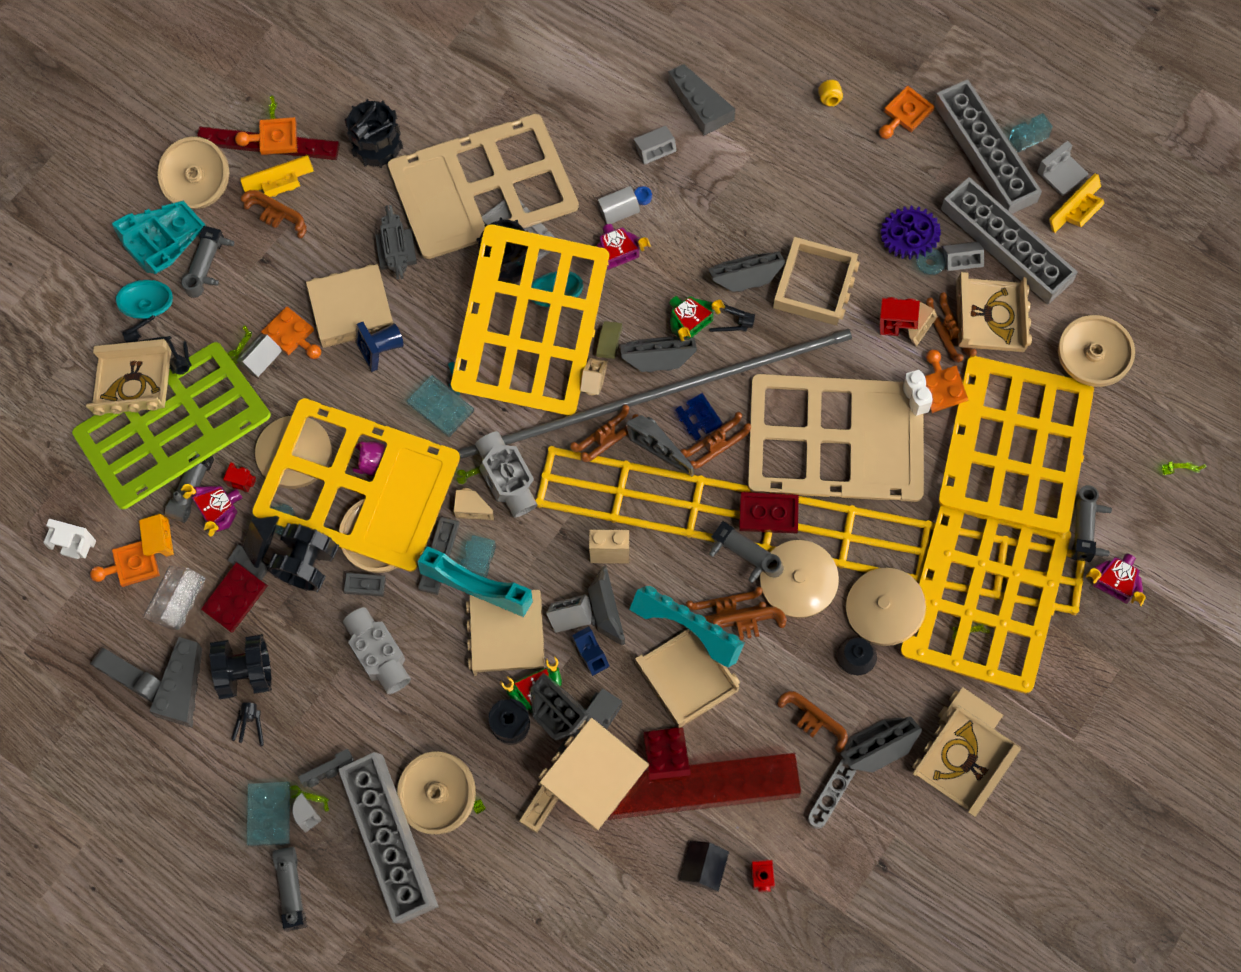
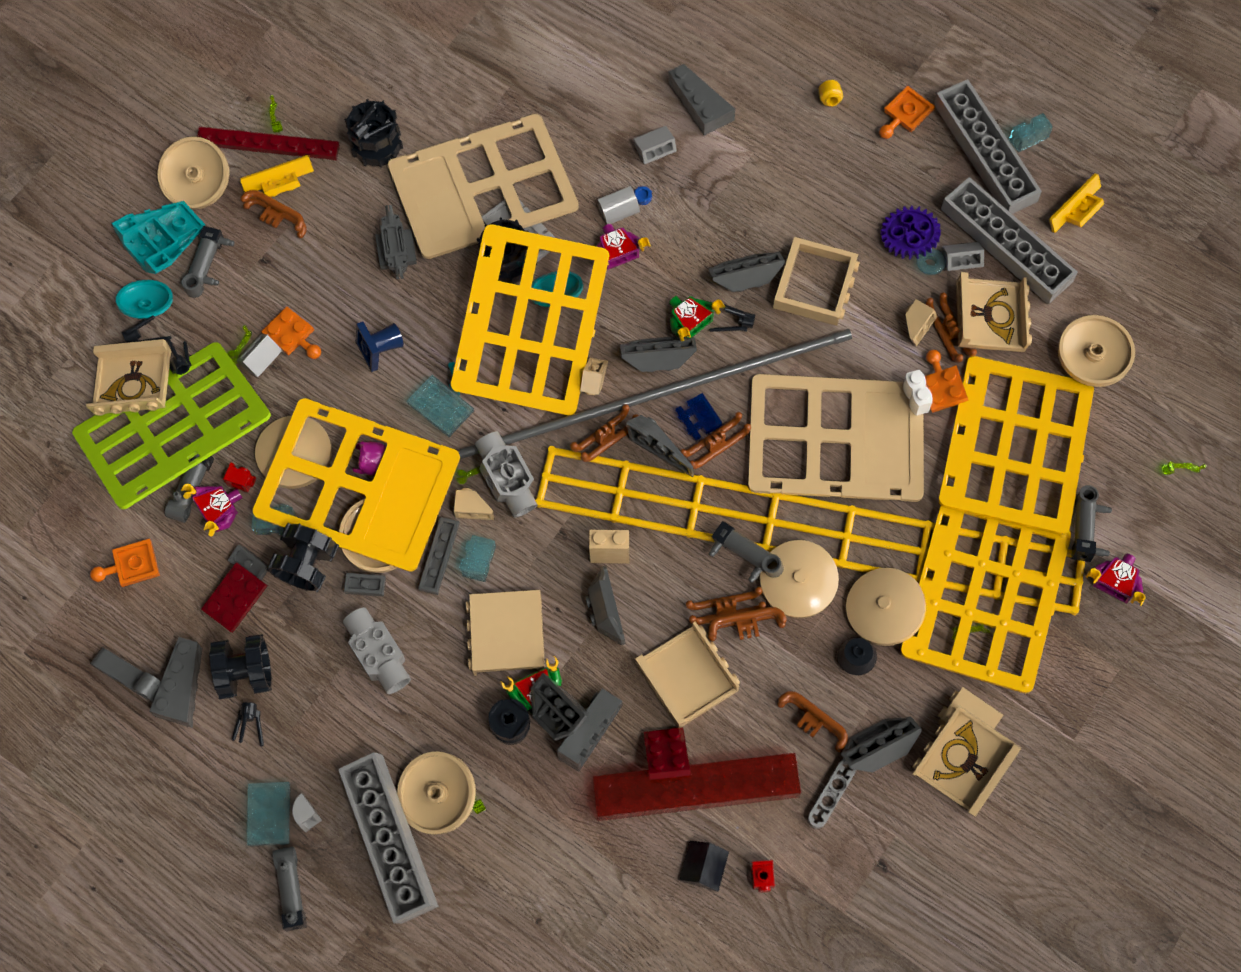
(73, 539): white panel -> none
(156, 535): light orange panel -> none
(174, 597): clear slope -> none
(259, 538): black slope -> none
(275, 136): orange plate -> none
(312, 797): clear neon green piece -> none
(327, 770): dark grey plate -> none
(346, 300): tan panel -> none
(501, 594): teal arch -> none
(539, 809): tan plate -> none
(570, 613): light grey brick -> none
(590, 651): dark blue brick -> none
(593, 773): tan panel -> none
(609, 340): olive slope -> none
(720, 645): teal arch -> none
(769, 512): dark red plate -> none
(898, 314): red brick -> none
(1062, 170): light grey bracket -> none

